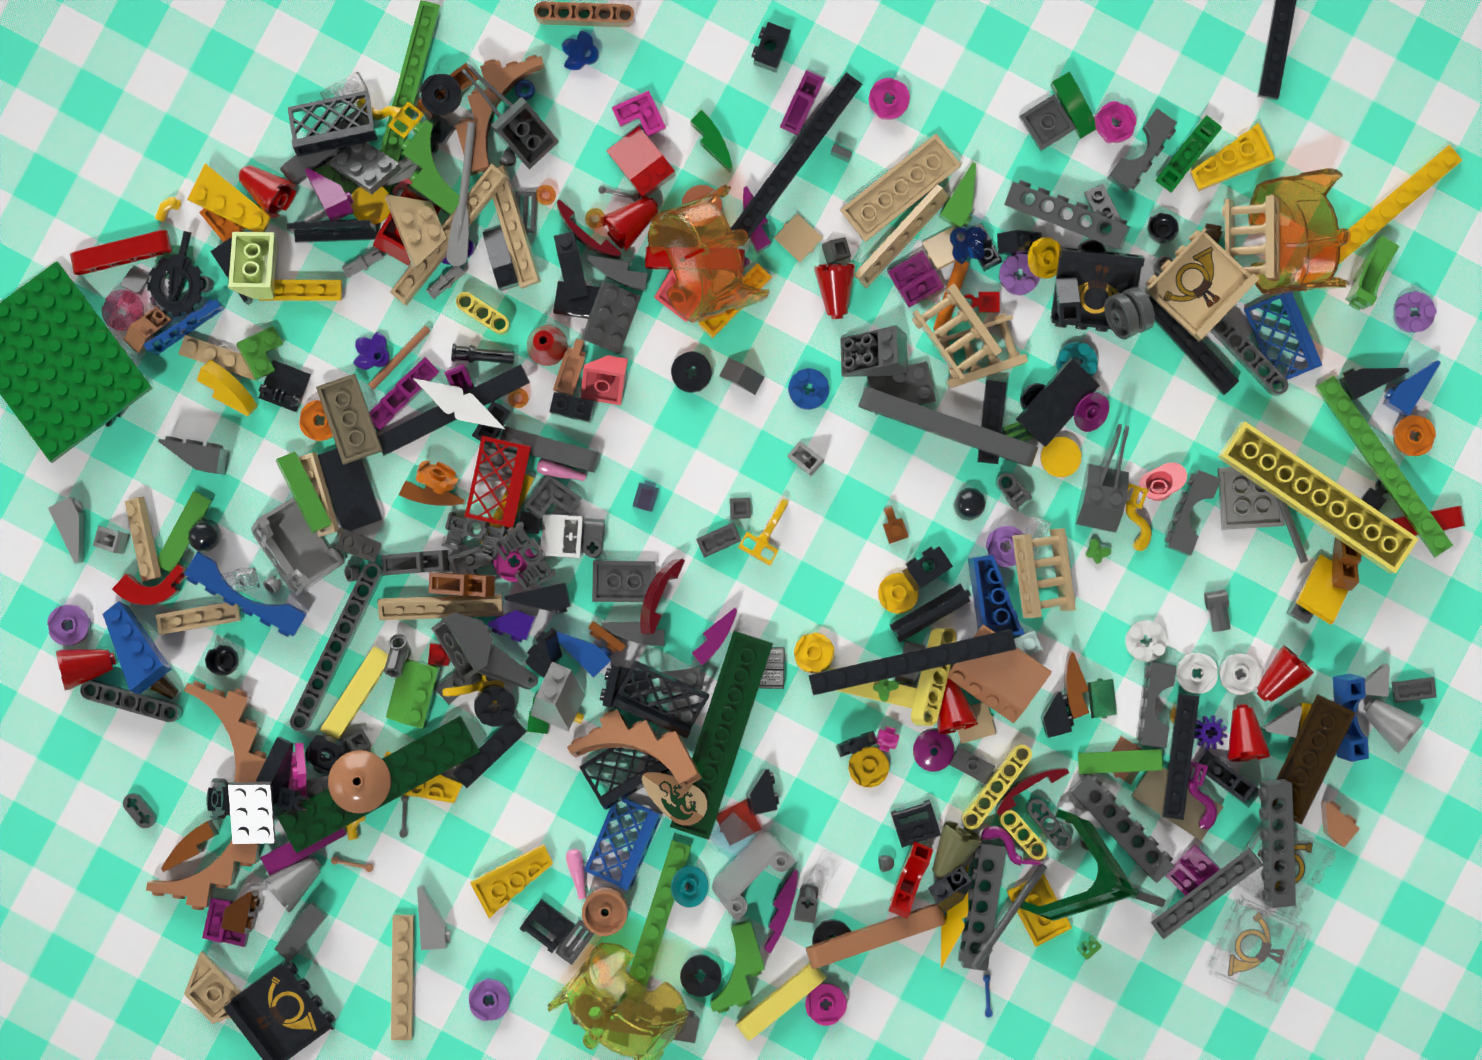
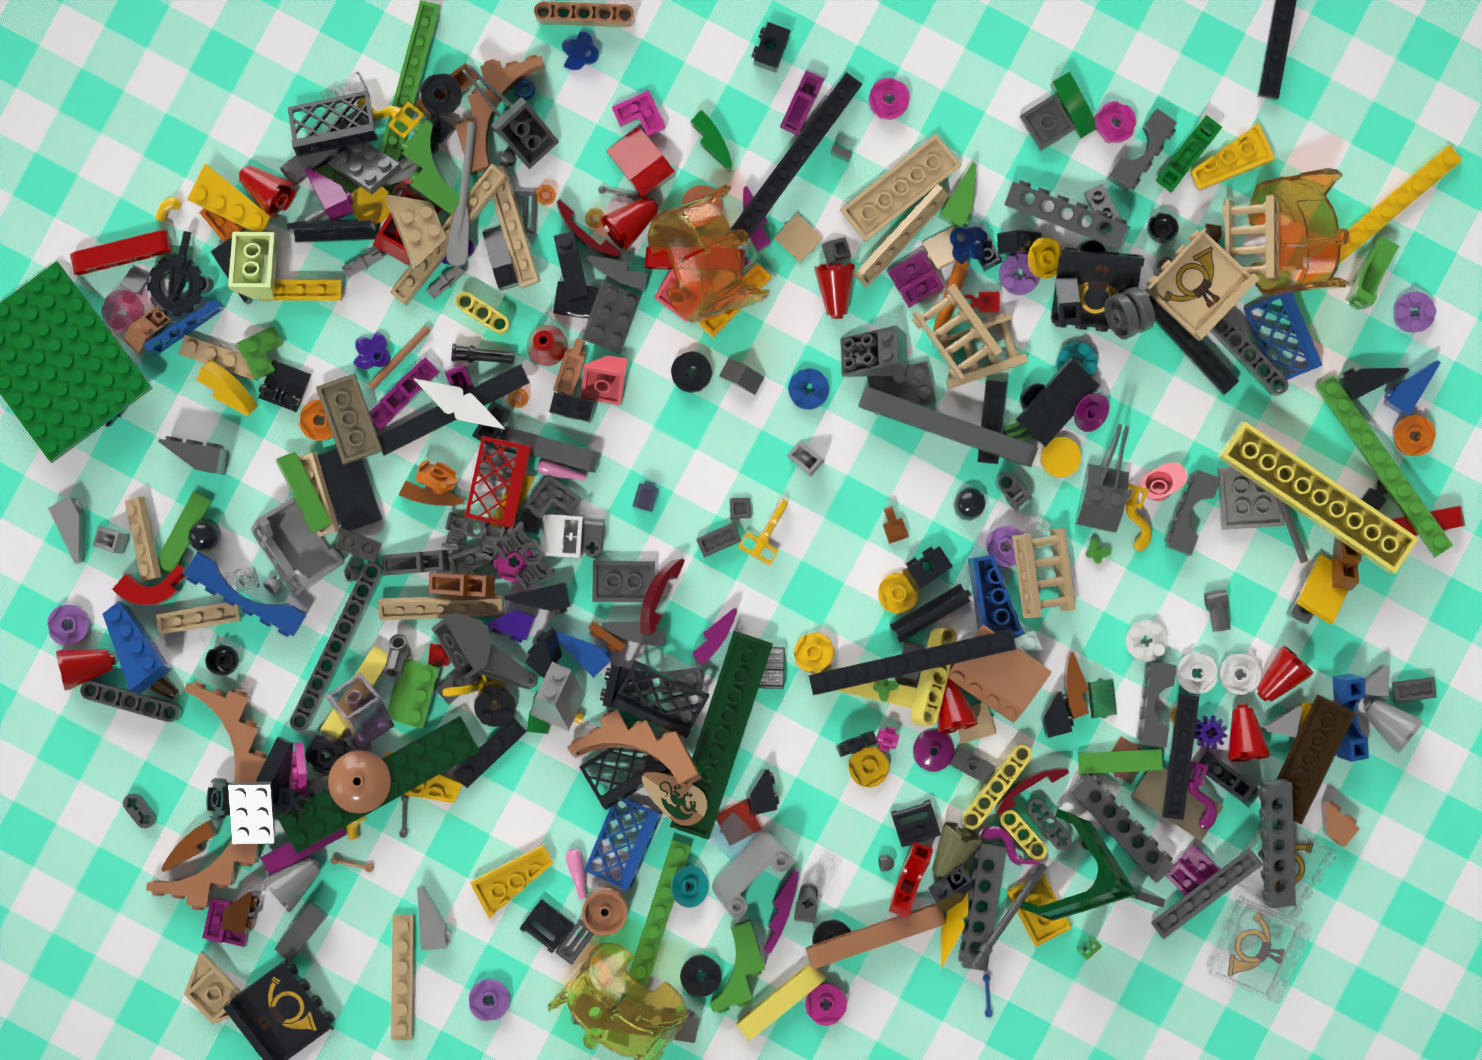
(360, 710): none -> slope

